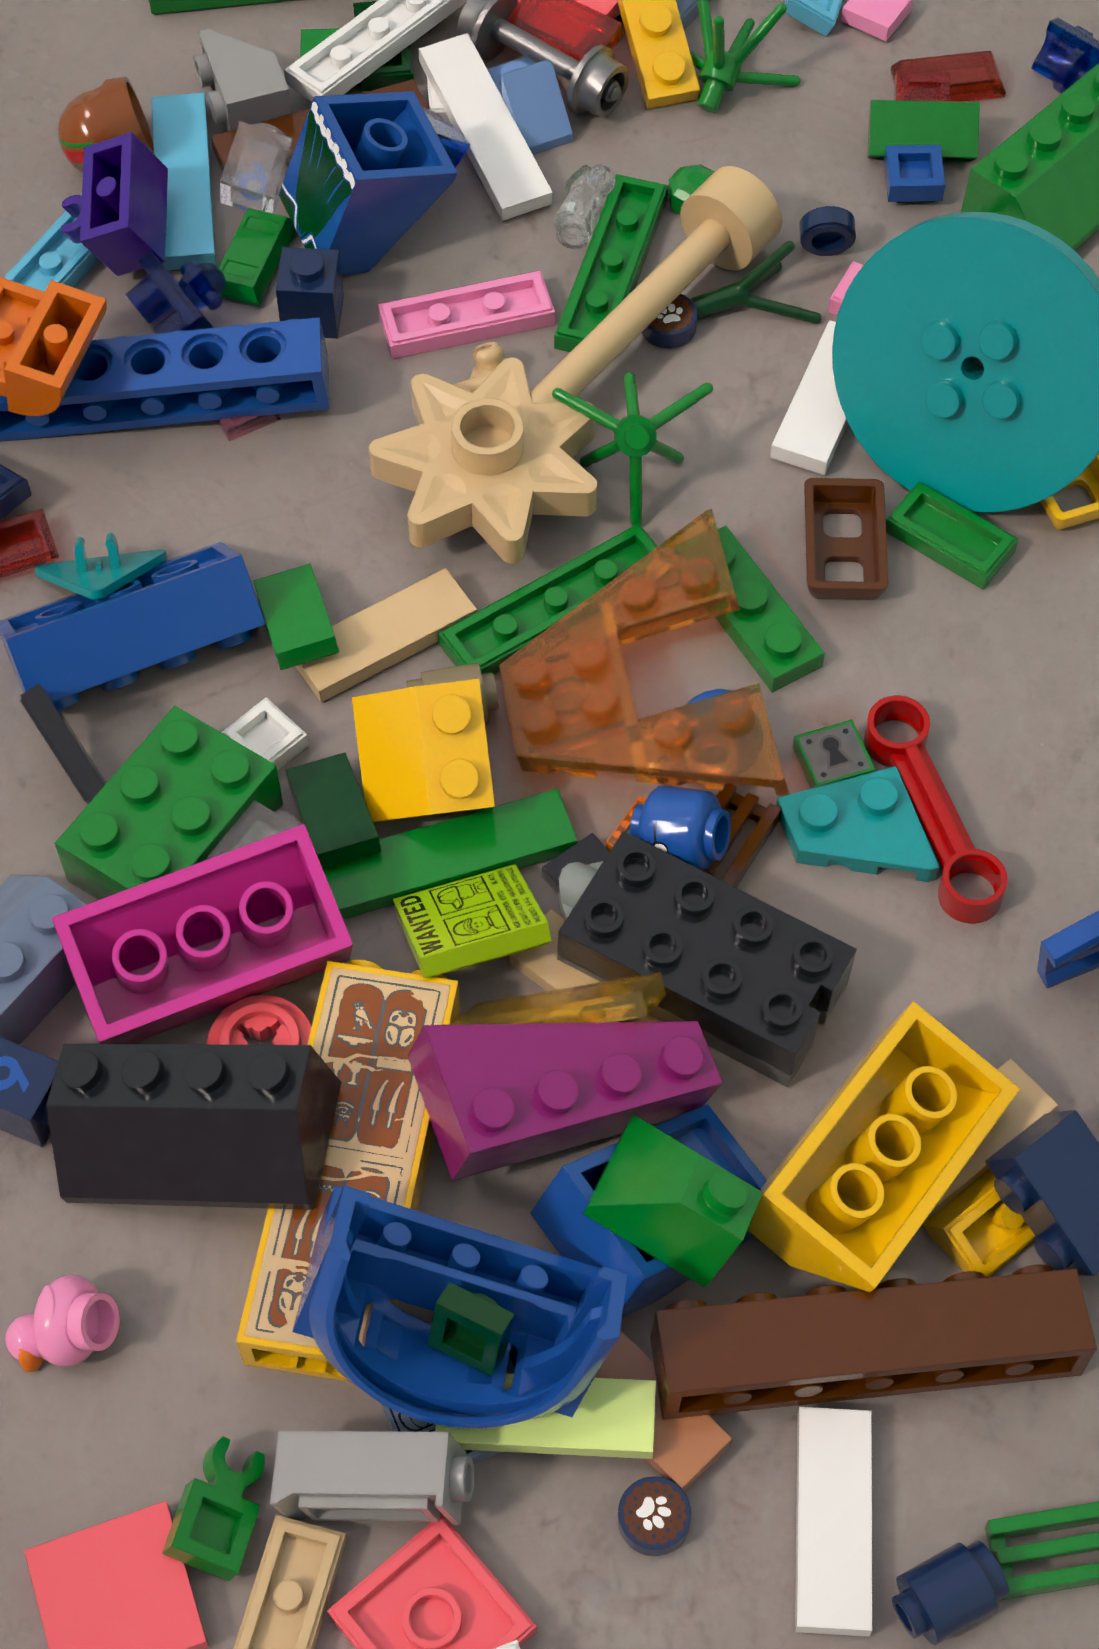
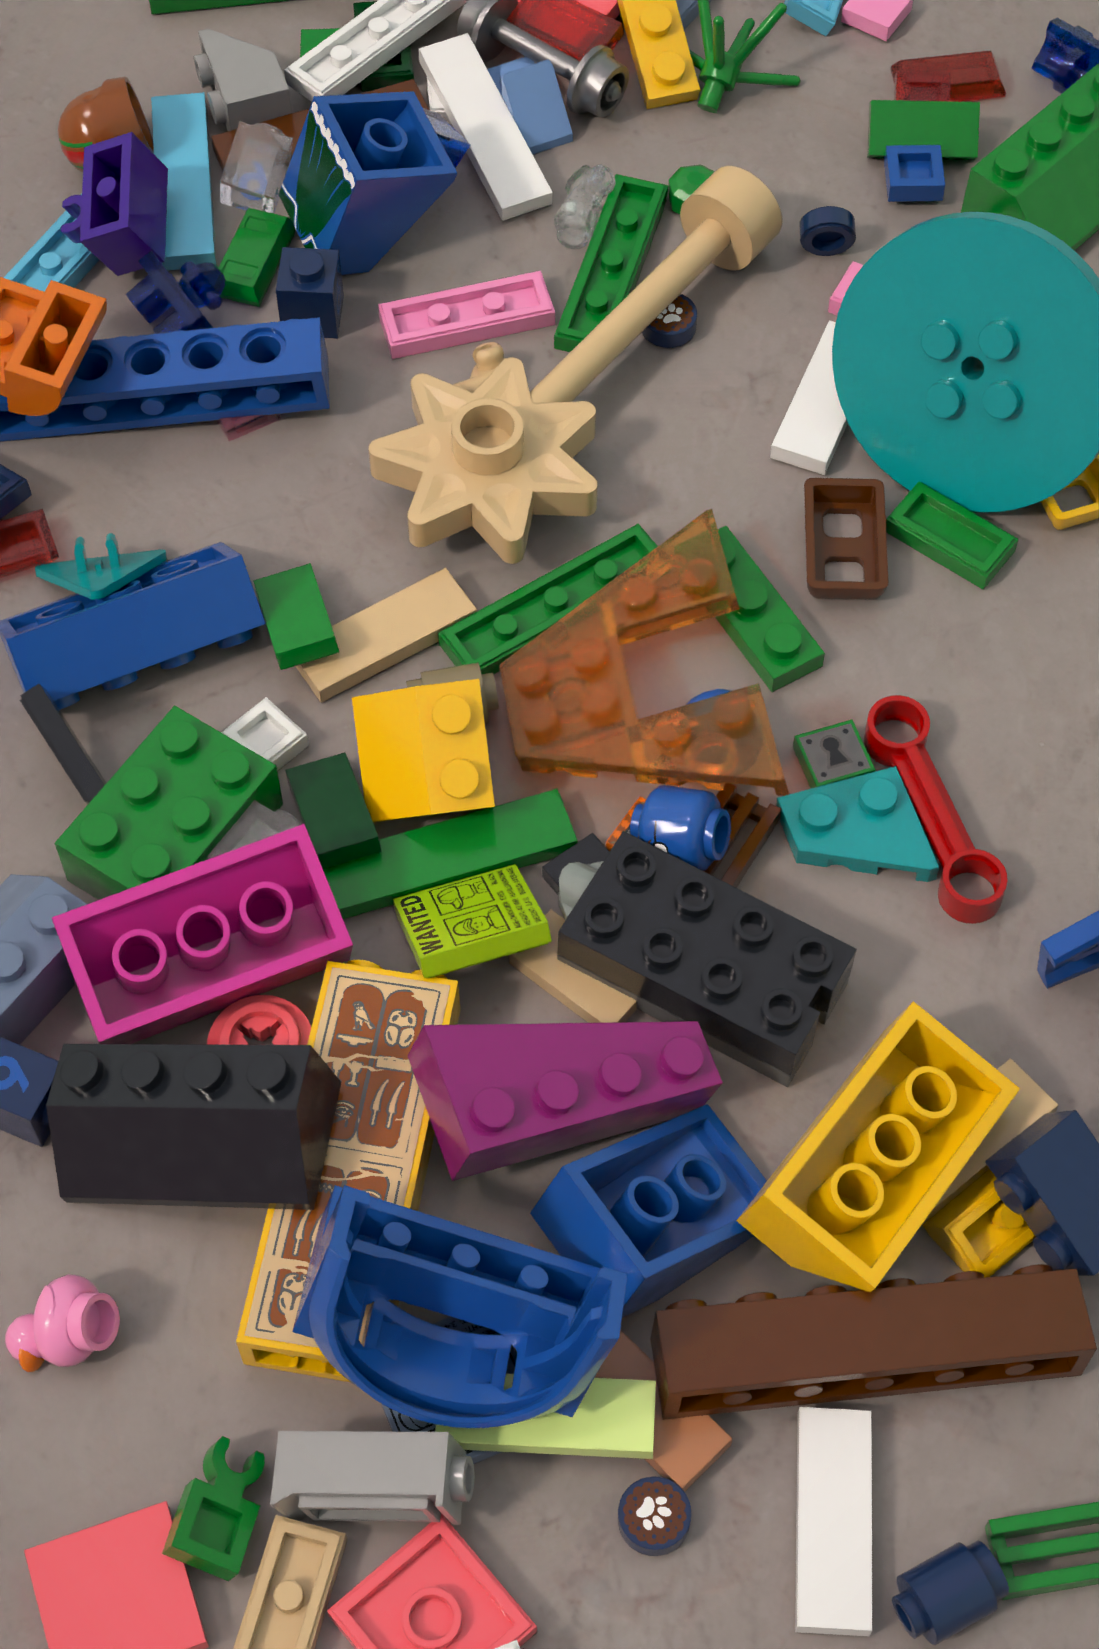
(471, 1328): dark green plate -> none
(579, 1004): clear yellow tile -> none
(633, 434): green plant -> none
(672, 1202): green slope -> none
(737, 293): dark green plant -> none

